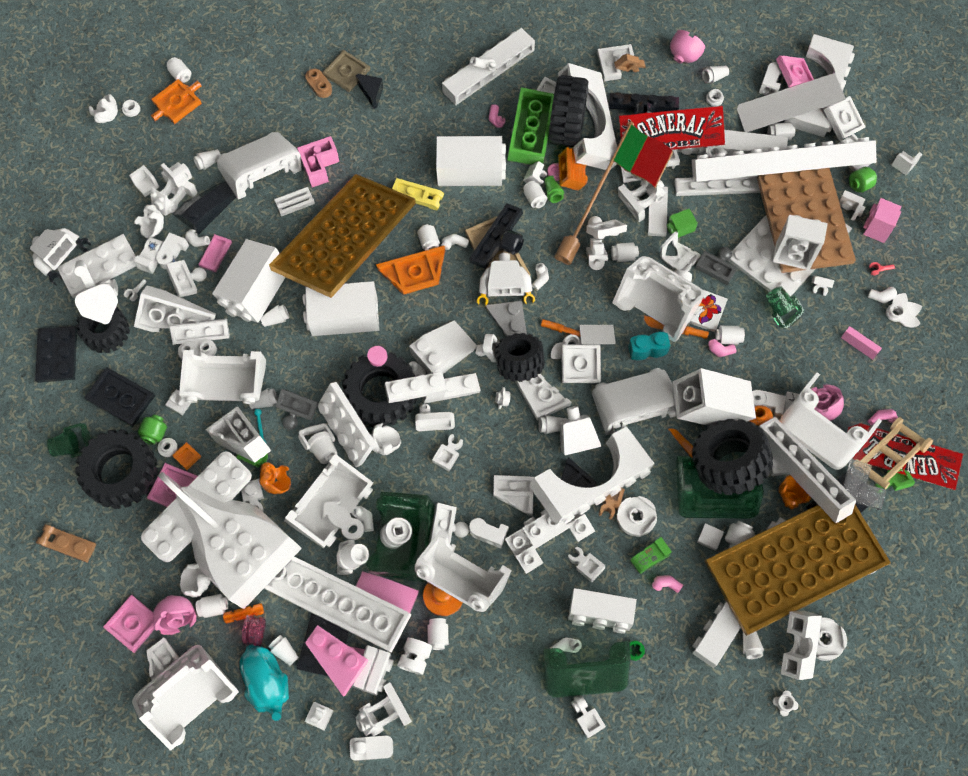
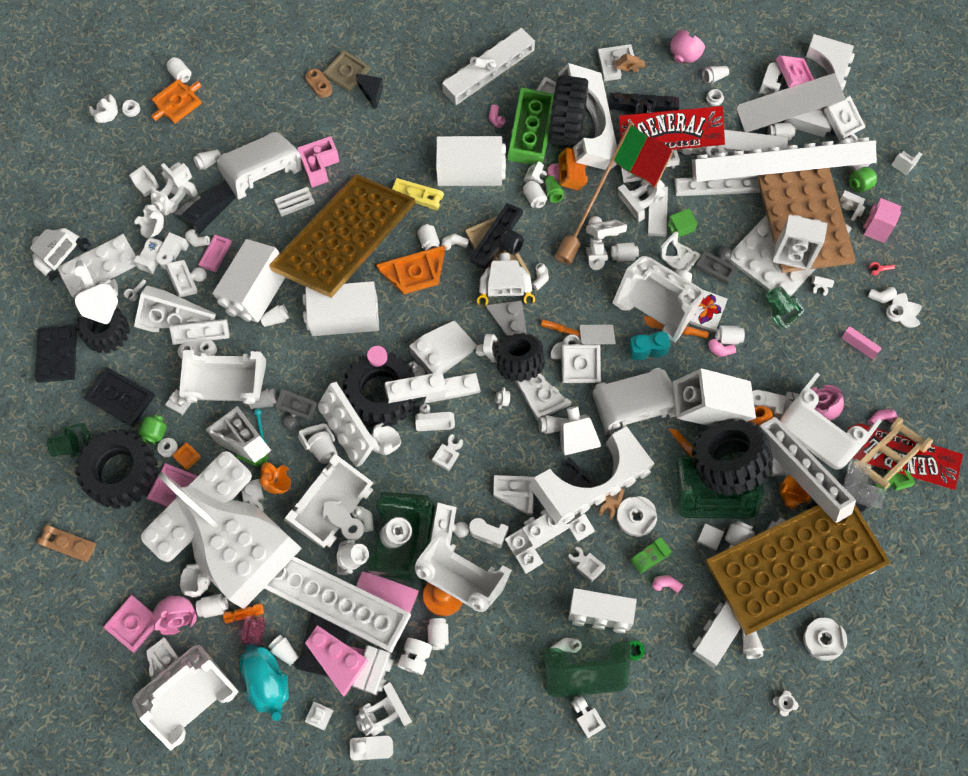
(800, 661): white arch -> none

